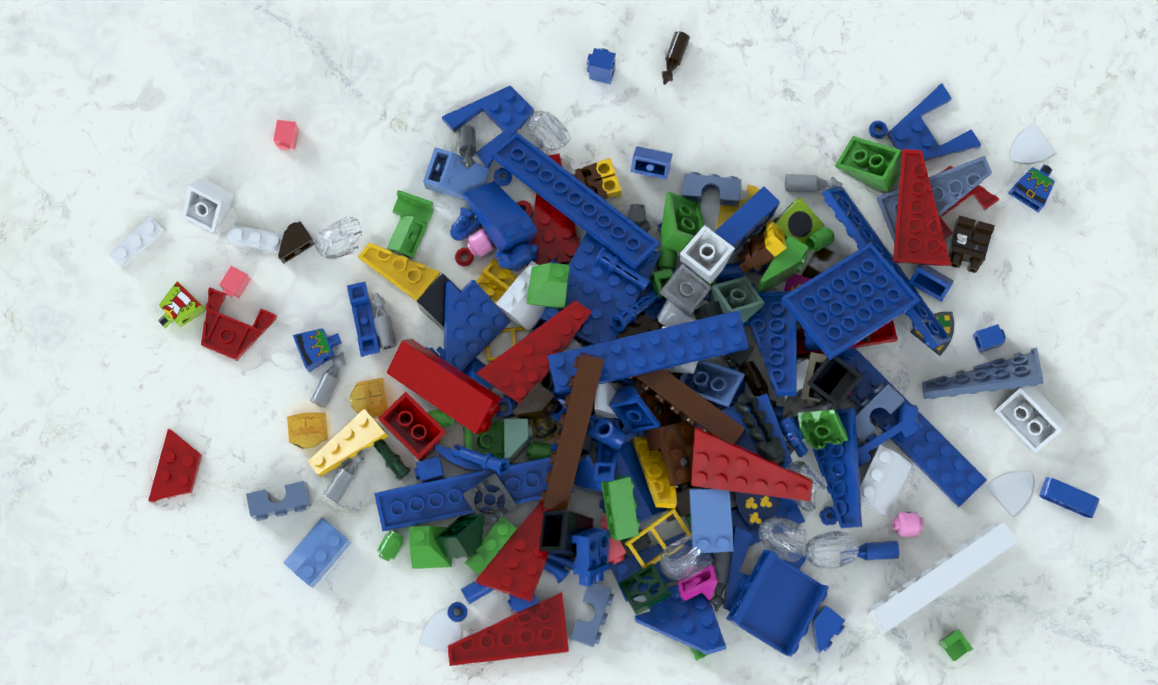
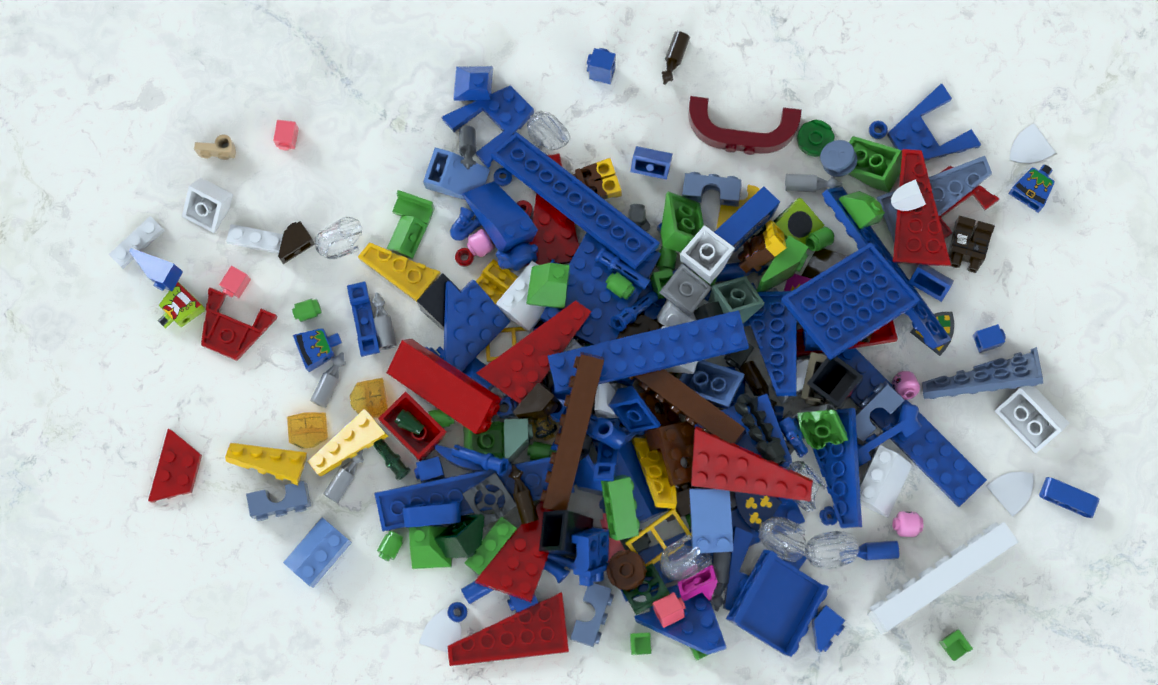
(161, 272): none -> slope
(207, 150): none -> tan plate
(278, 462): none -> yellow wing
(306, 310): none -> bright green brick
(409, 422): none -> dark green cone
(431, 514): none -> blue beam
(473, 83): none -> blue slope
(523, 498): none -> dark brown wheel
(620, 286): none -> bright green brick
(626, 570): none -> reddish brown tile
(640, 643): none -> bright green panel
(669, 609): none -> coral brick
(739, 140): none -> dark red arch
(814, 137): none -> green tile
(838, 158): none -> sand blue head
(862, 208): none -> bright green slope
(906, 384): none -> bright pink head
(908, 197): none -> white brick

